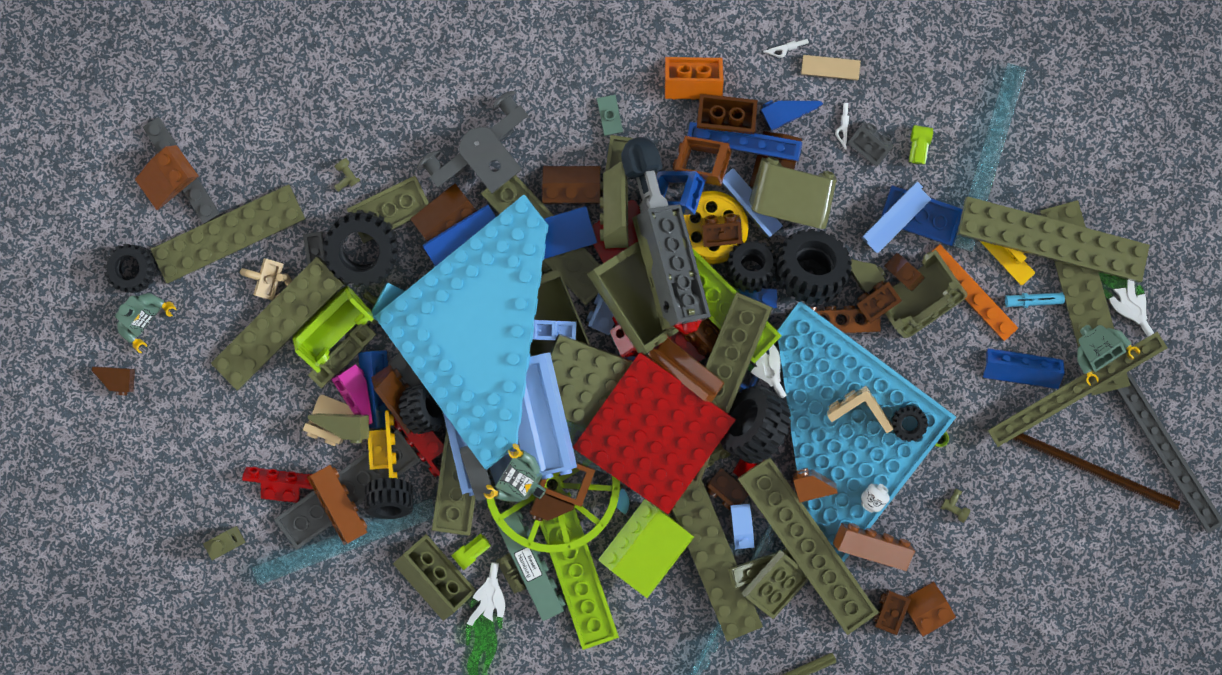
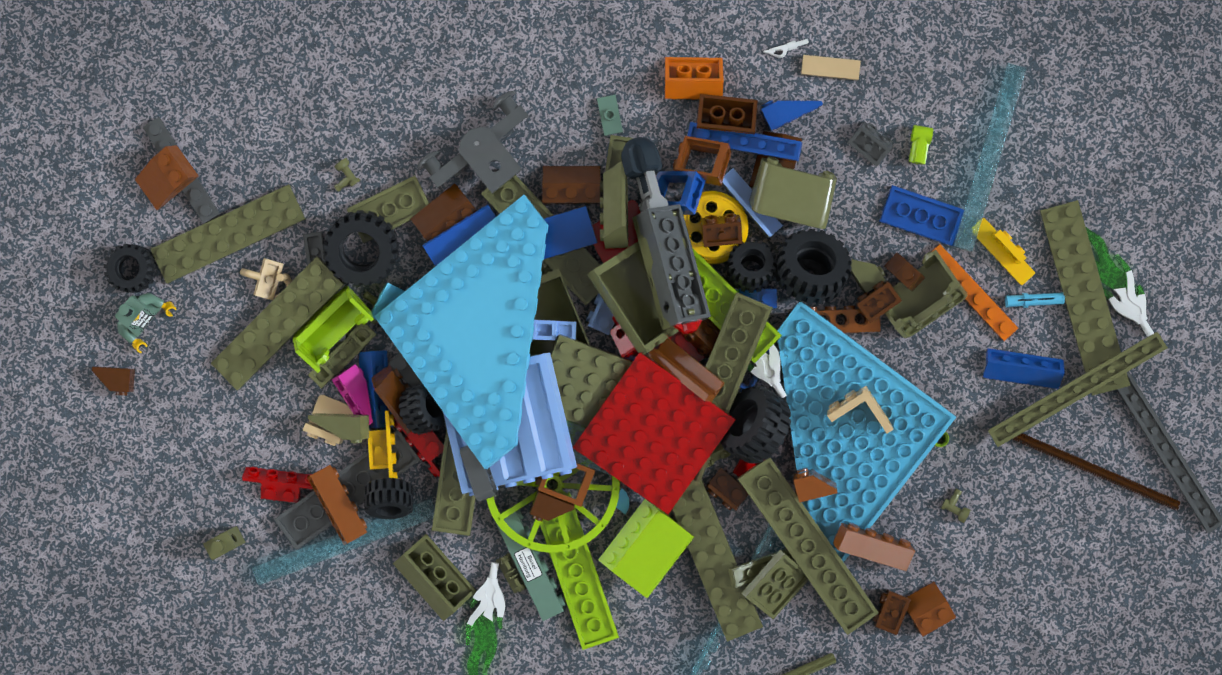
(468, 553): lime piece -> none
(518, 479): torso -> none
(742, 526): light blue slope -> none
(844, 126): white hand -> none
(875, 497): white head -> none
(896, 218): light blue panel -> none
(913, 434): black tyre -> none
(1053, 239): olive plate -> none
(1101, 347): sand green torso -> none

